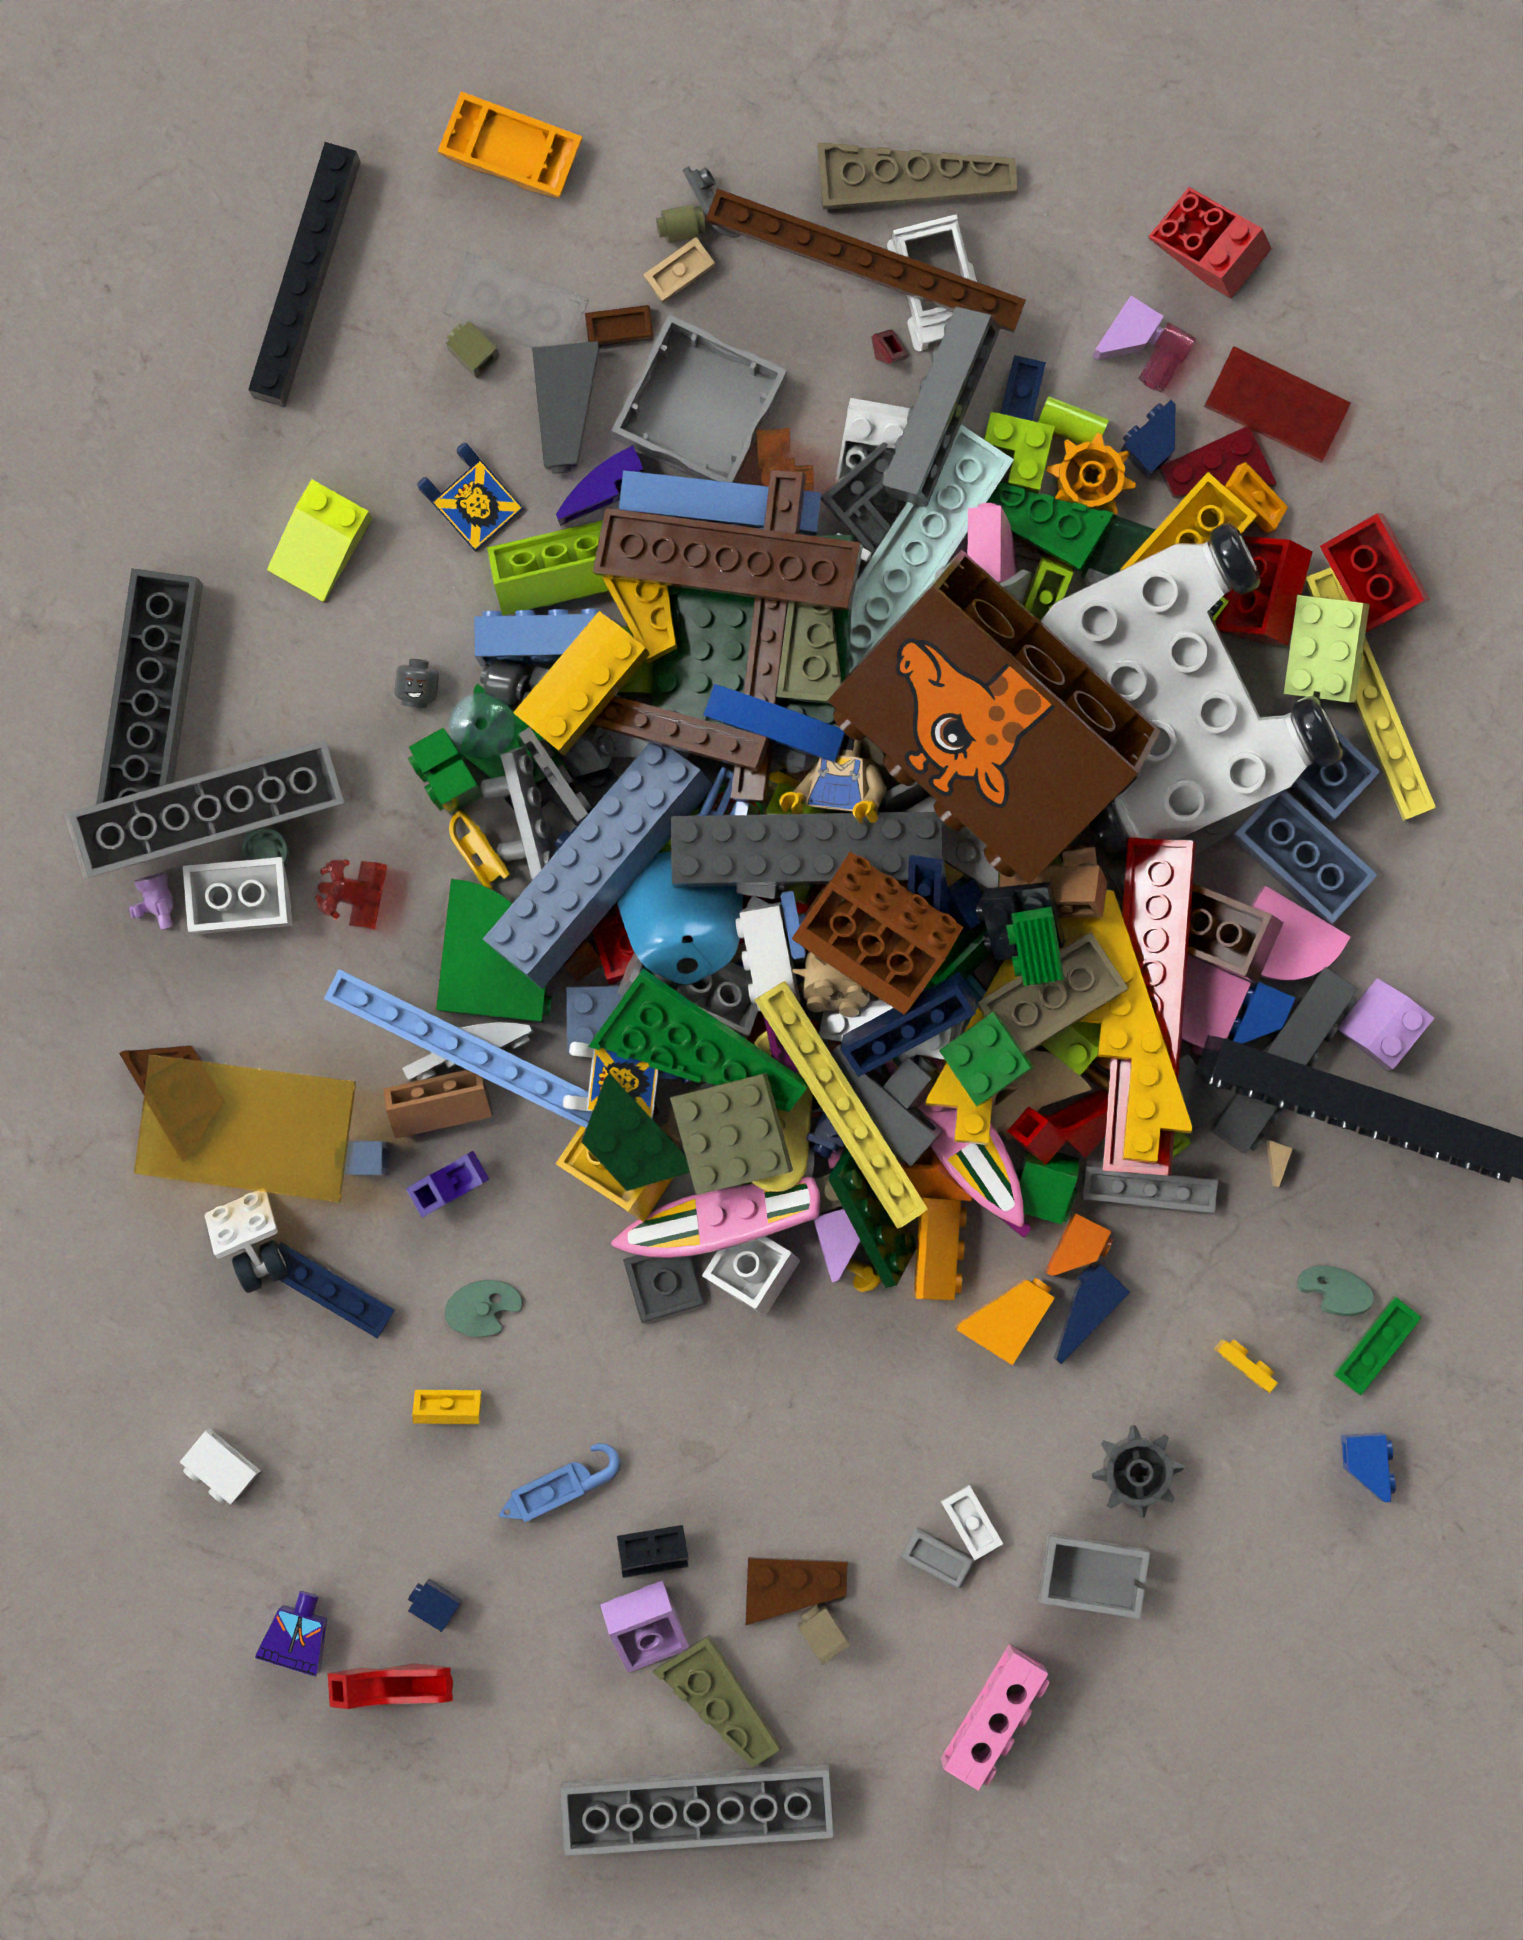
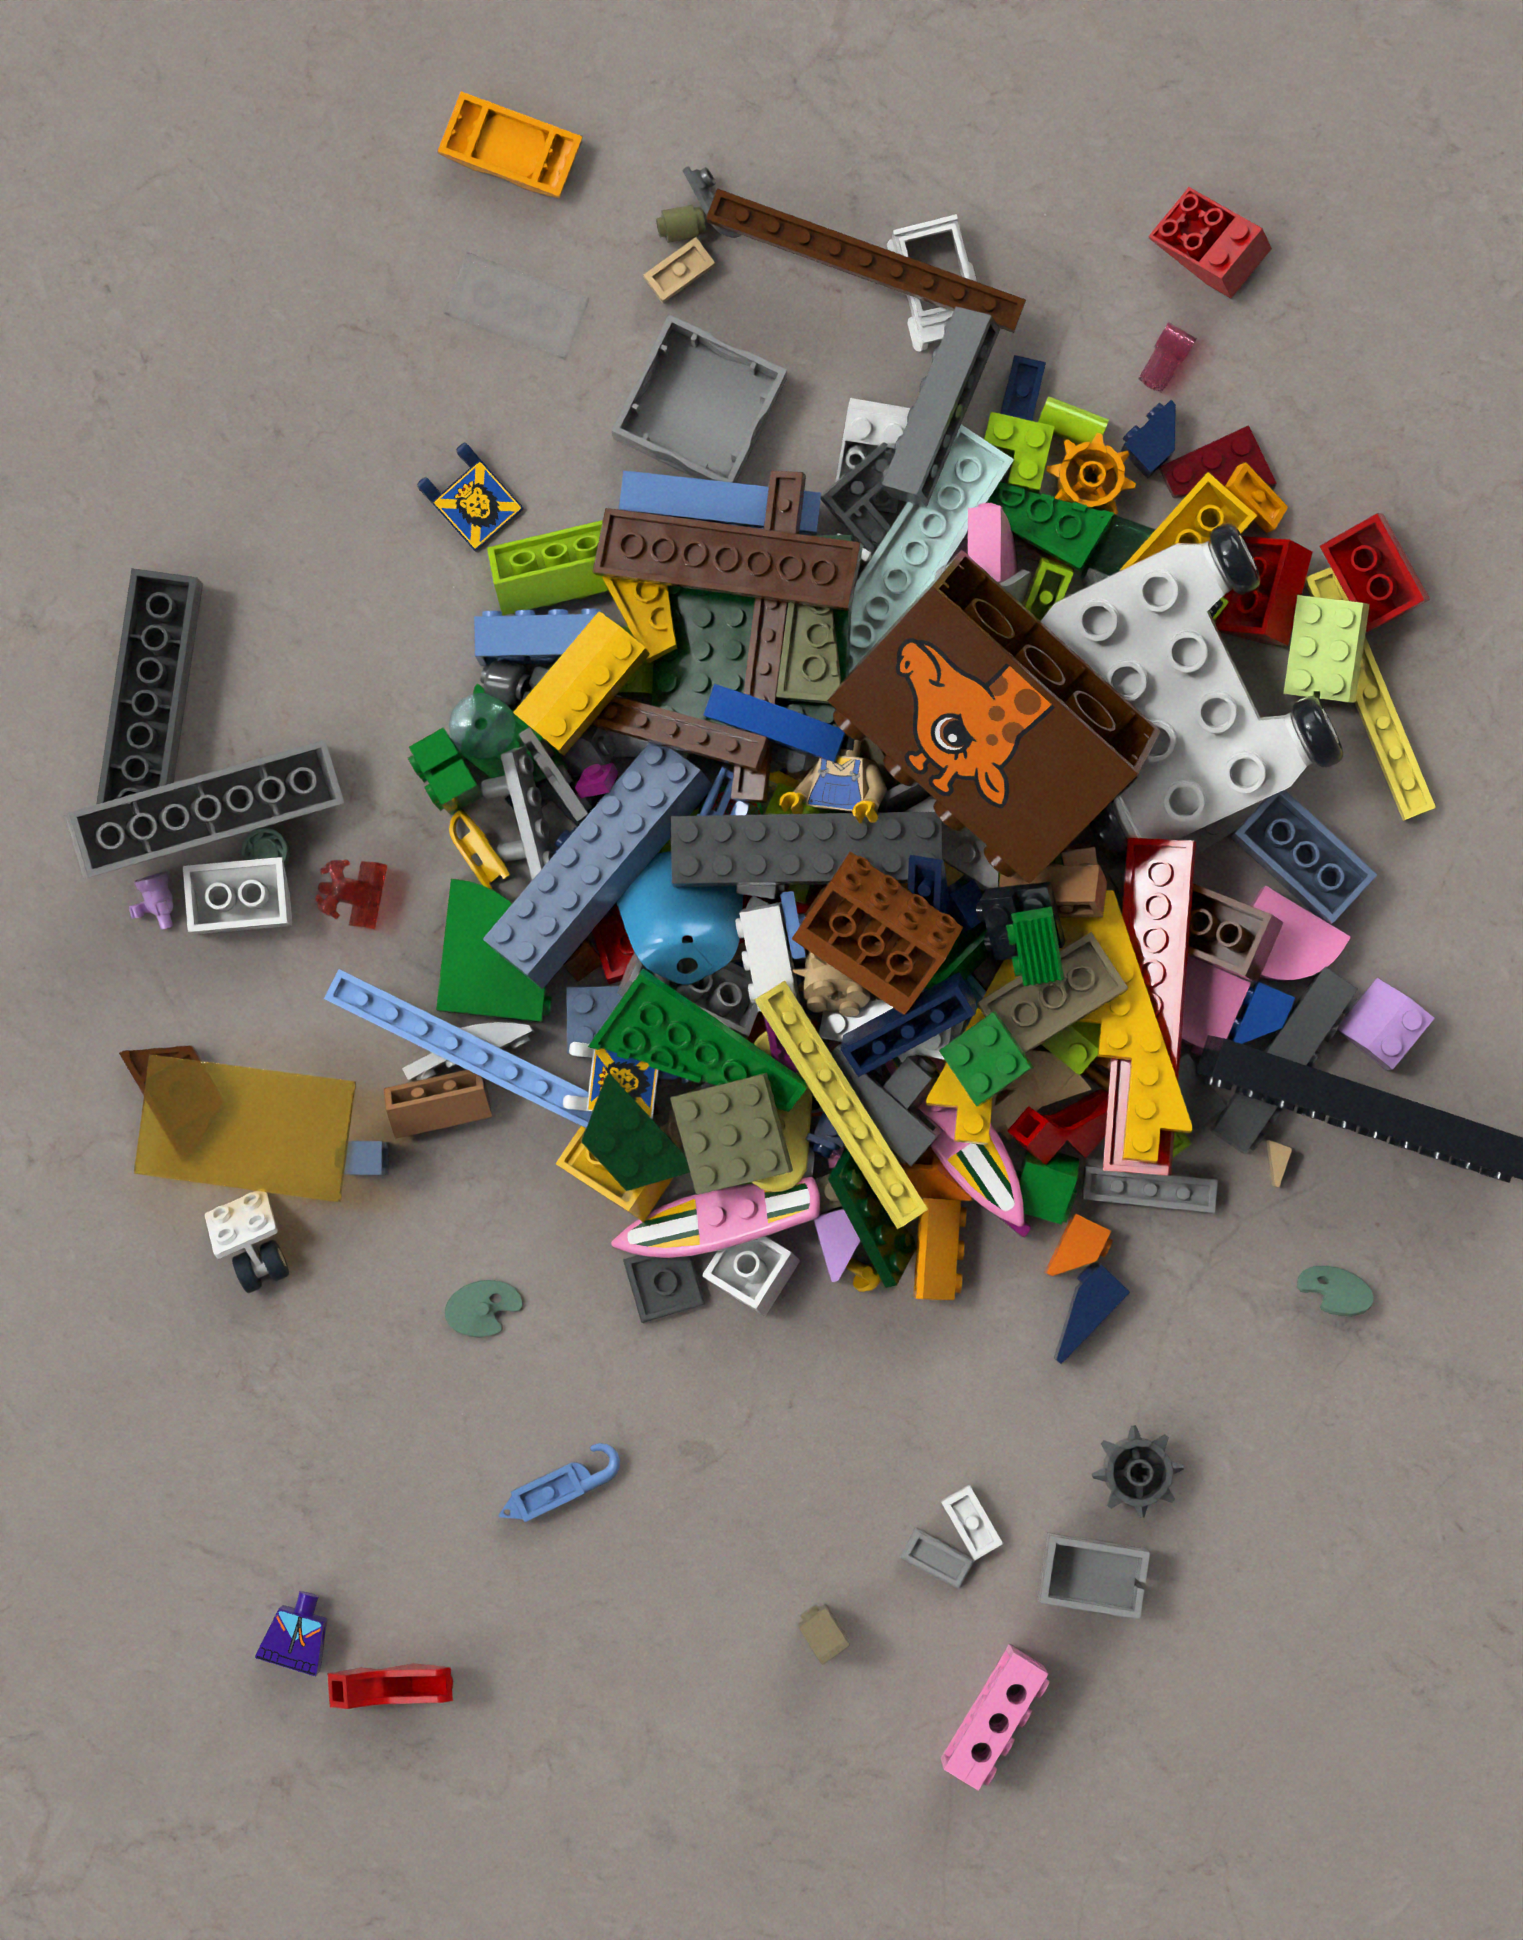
(219, 1467): white brick -> none
(304, 274): black brick -> none
(319, 540): neon yellow slope -> none
(335, 1292): dark blue plate -> none
(416, 683): dark grey head -> none
(433, 1604): dark blue brick -> none
(447, 1184): dark purple brick -> none
(447, 1407): yellow plate -> none
(471, 348): olive brick -> none
(563, 397): dark grey slope -> none
(596, 780): none -> magenta plate
(599, 486): dark purple slope -> none
(619, 325): reddish brown tile -> none
(644, 1626): lavender slope -> none
(652, 1551): black hinge -> none
(696, 1809): light grey brick -> none
(713, 1690): olive wing -> none
(770, 449): clear orange hips -> none
(789, 1585): reddish brown wing -> none
(885, 176): dark tan wing -> none
(888, 347): dark red slope -> none
(1008, 1319): light orange slope -> none
(1130, 331): lavender slope -> none
(1258, 1372): yellow plate -> none
(1277, 404): clear red plate -> none
(1335, 787): sand blue brick -> none
(1367, 1461): blue slope -> none
(1377, 1345): green plate -> none

